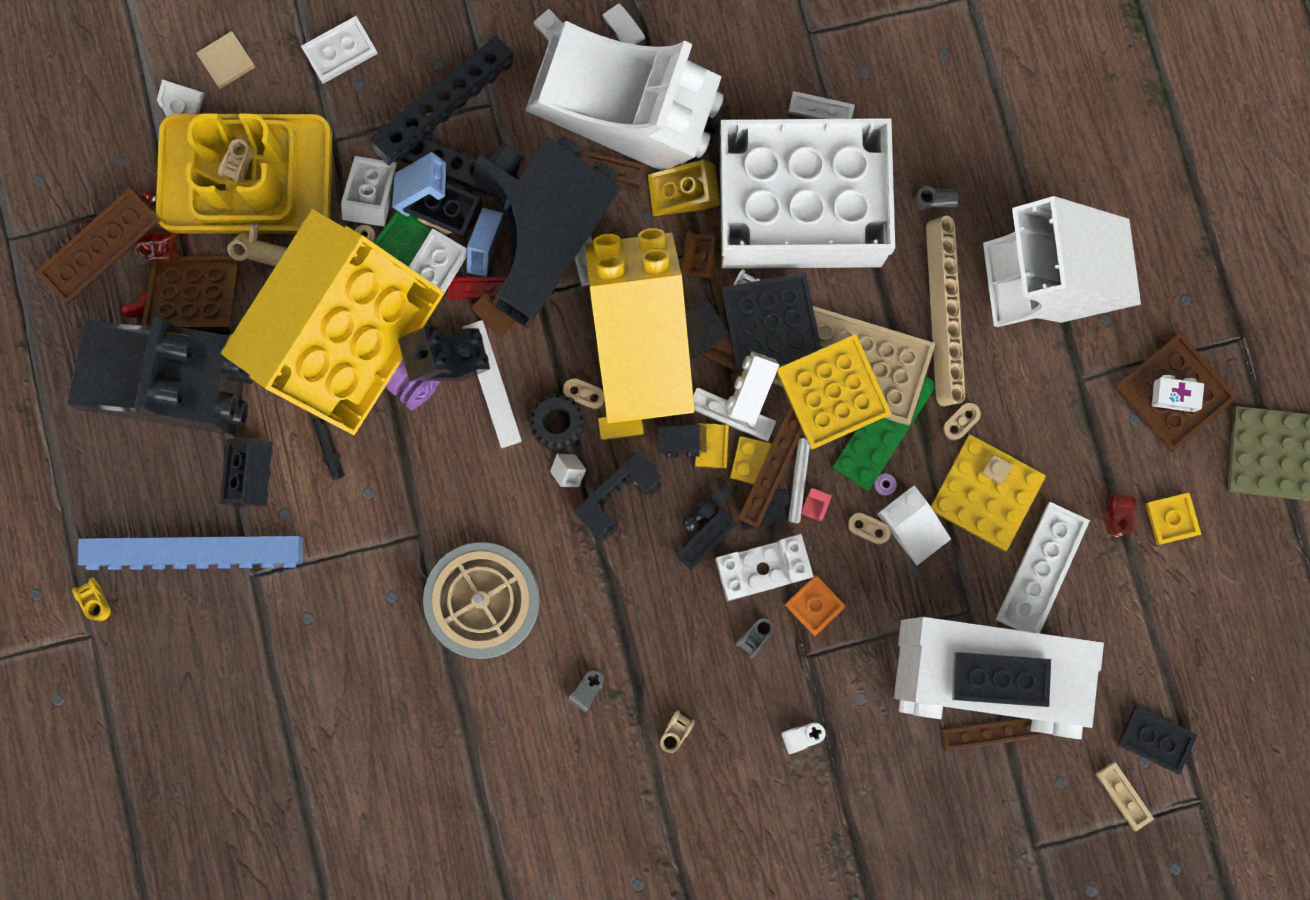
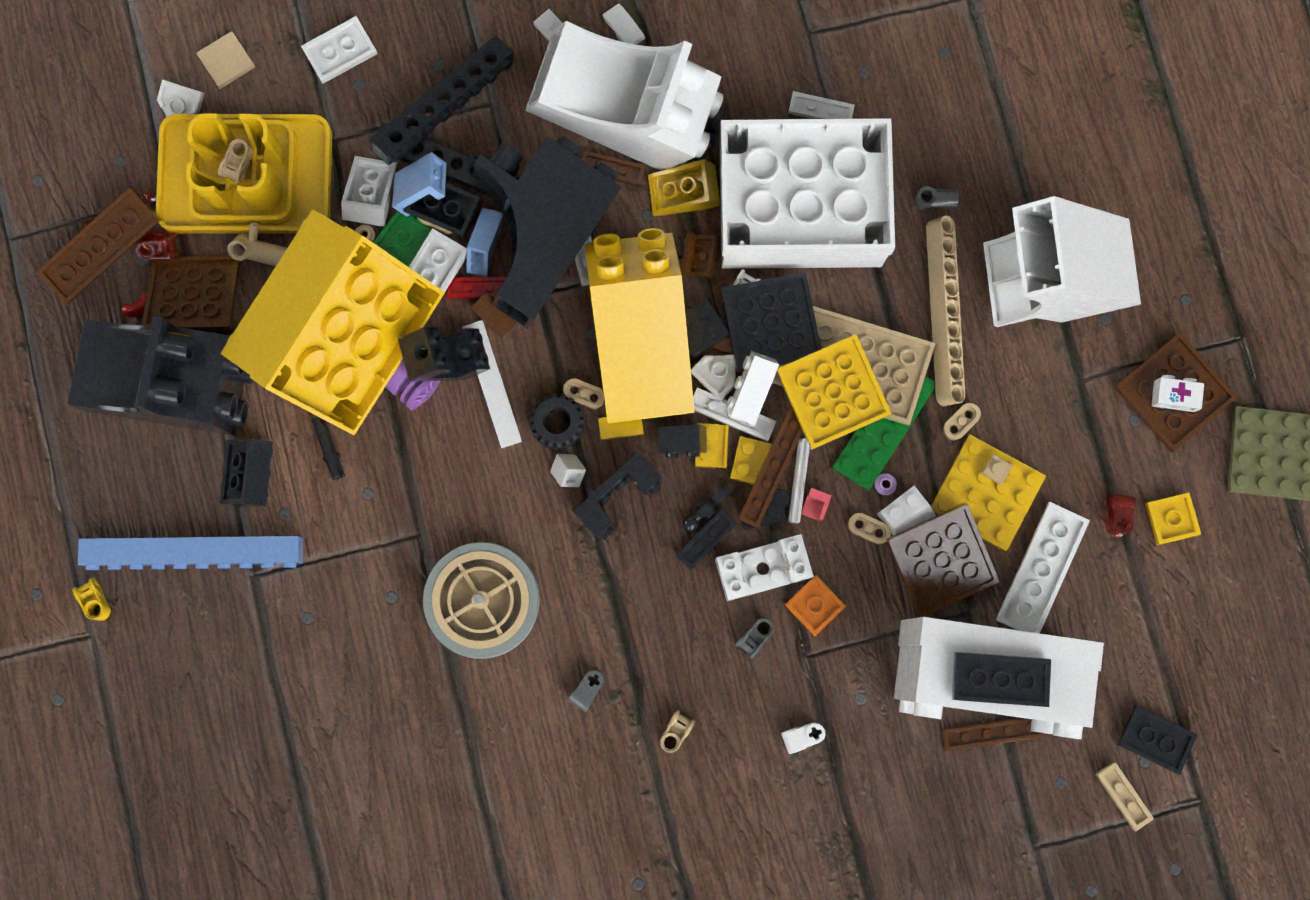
(716, 374): none -> white plate
(943, 560): none -> plate

